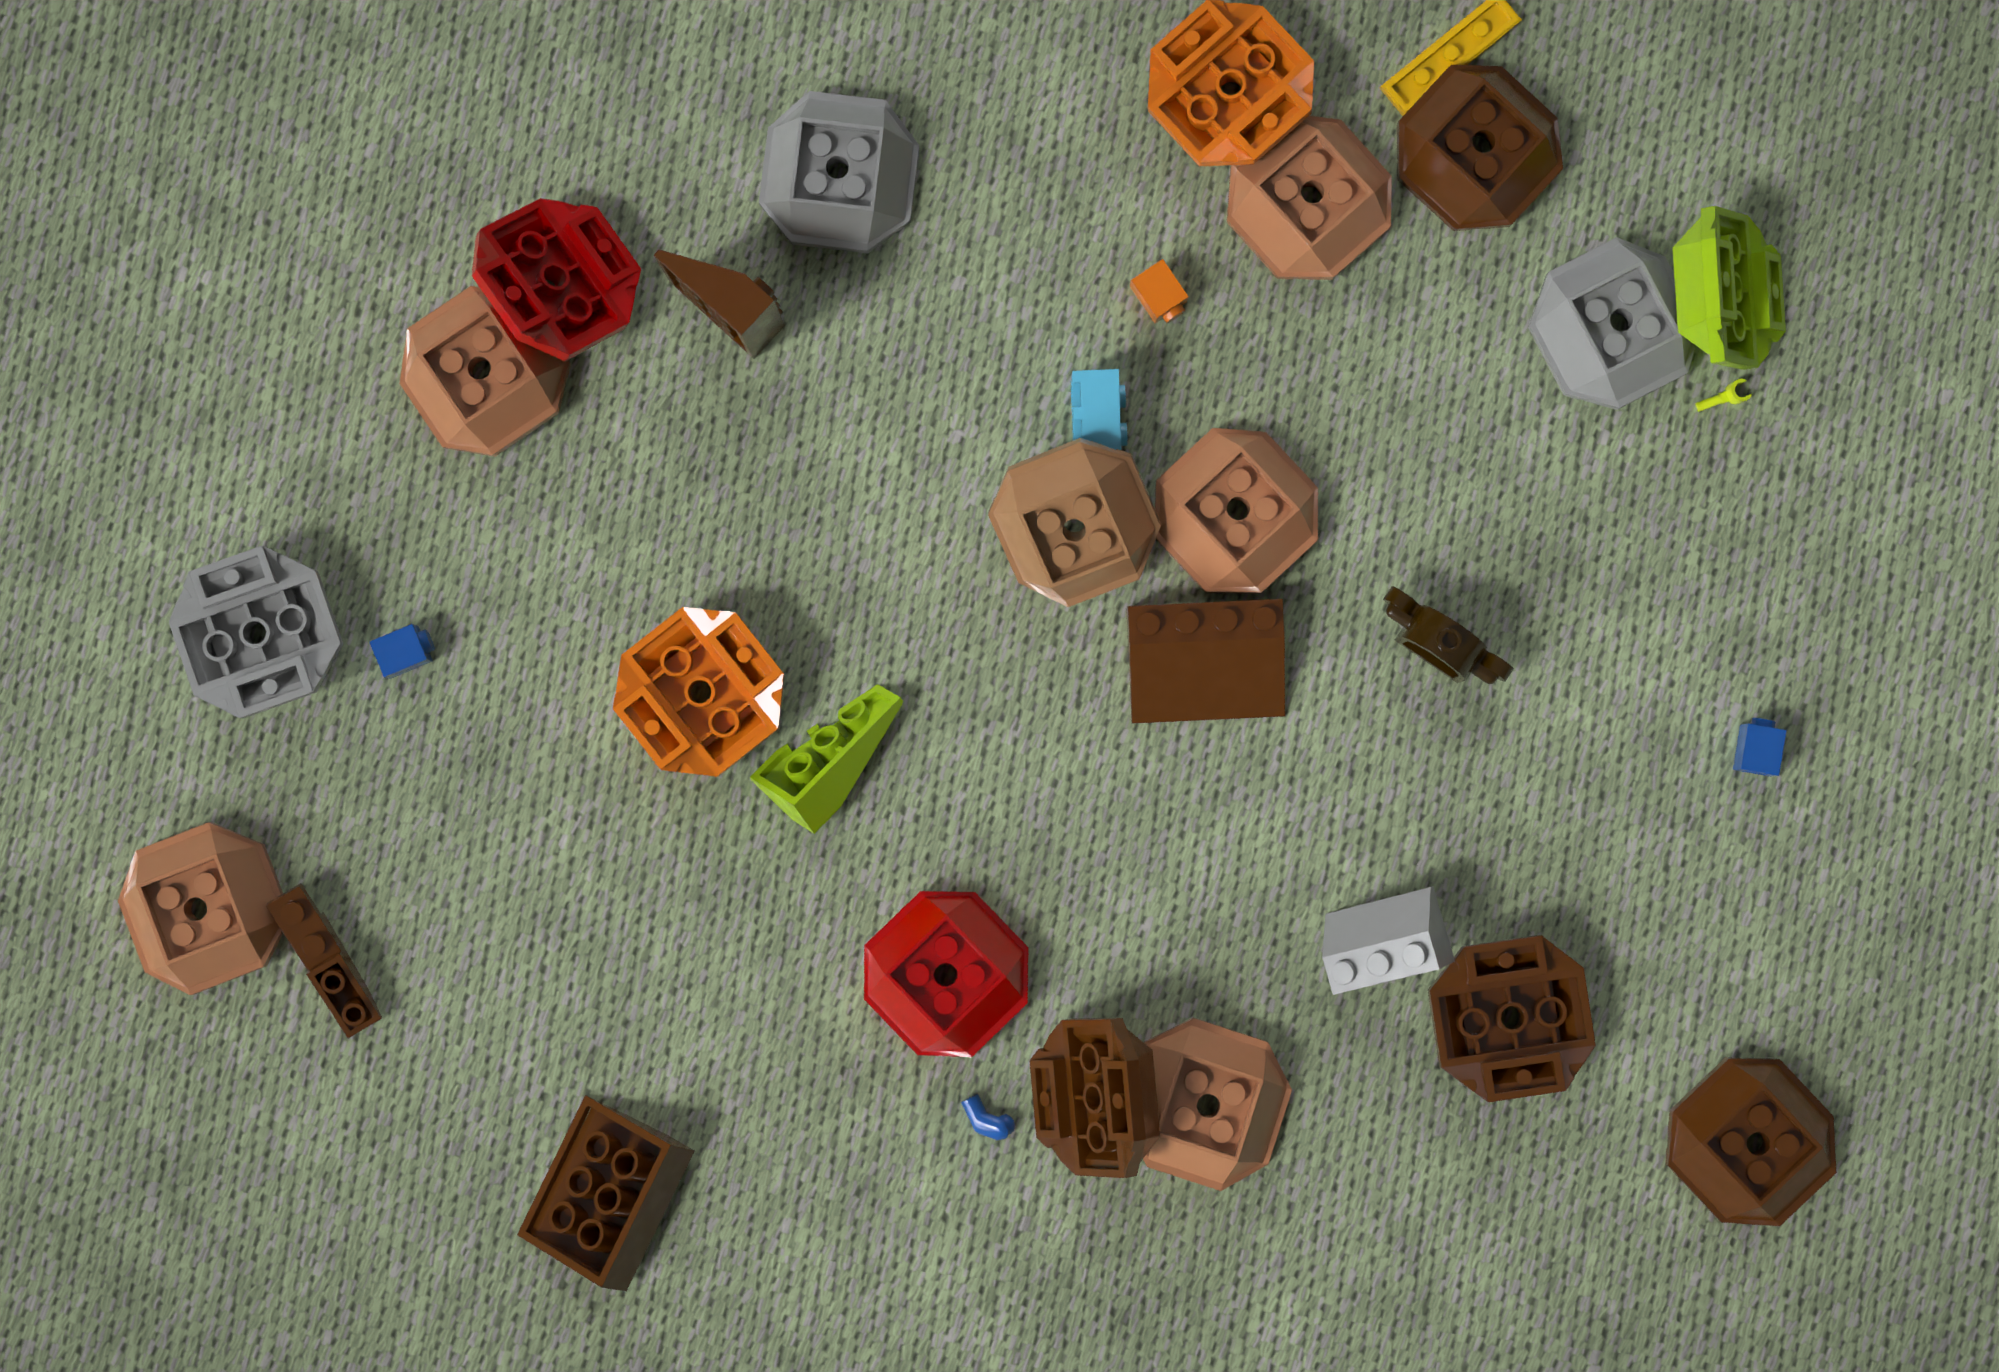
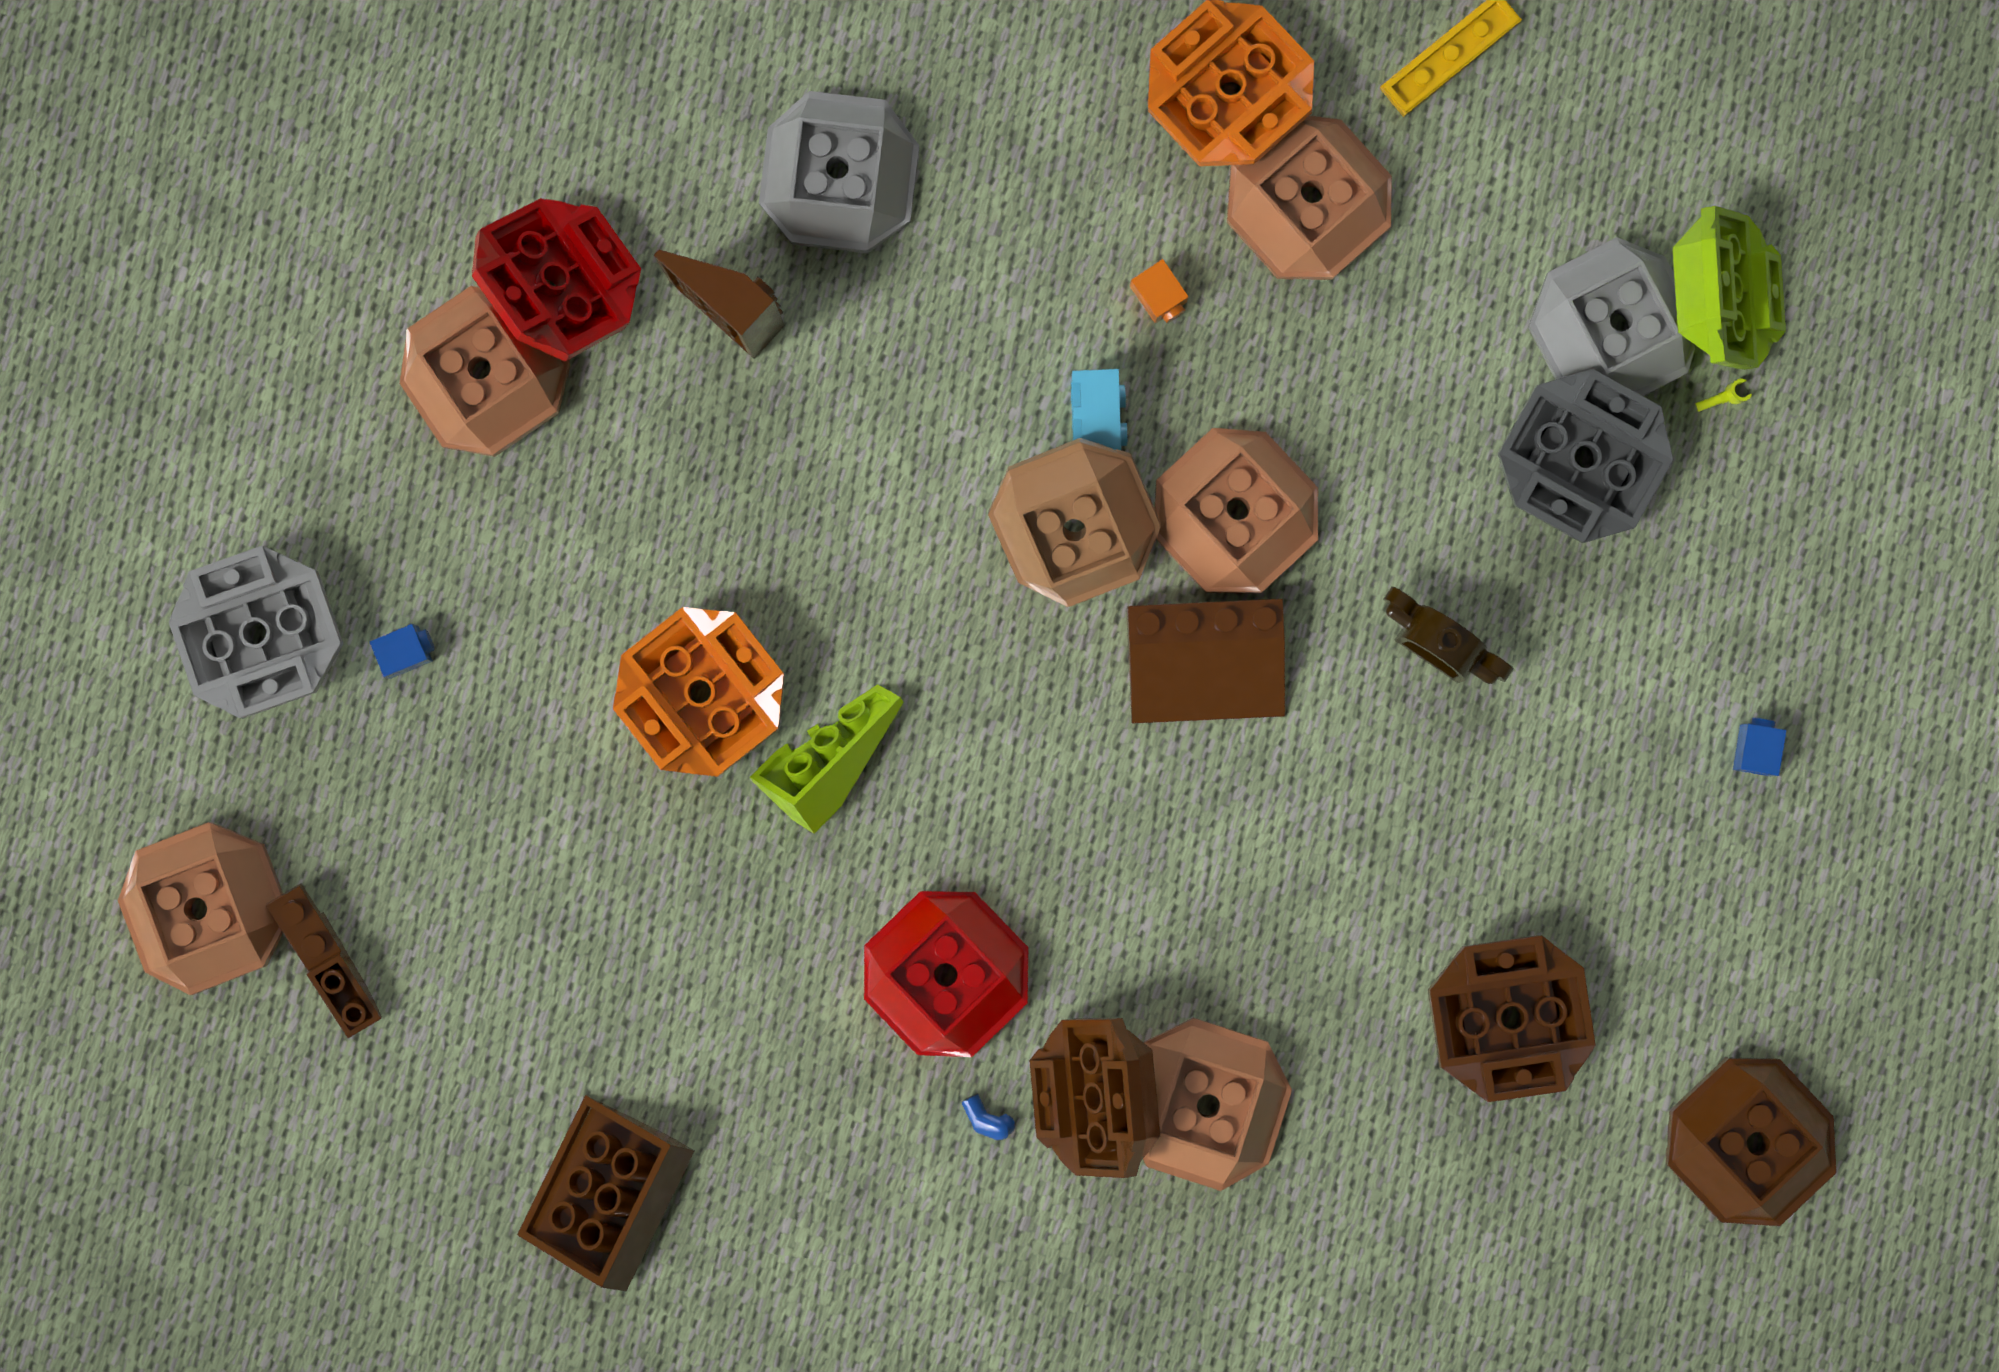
(1385, 941): light grey slope -> none
(1451, 175): reddish brown piece -> none
(1626, 445): none -> dark grey piece

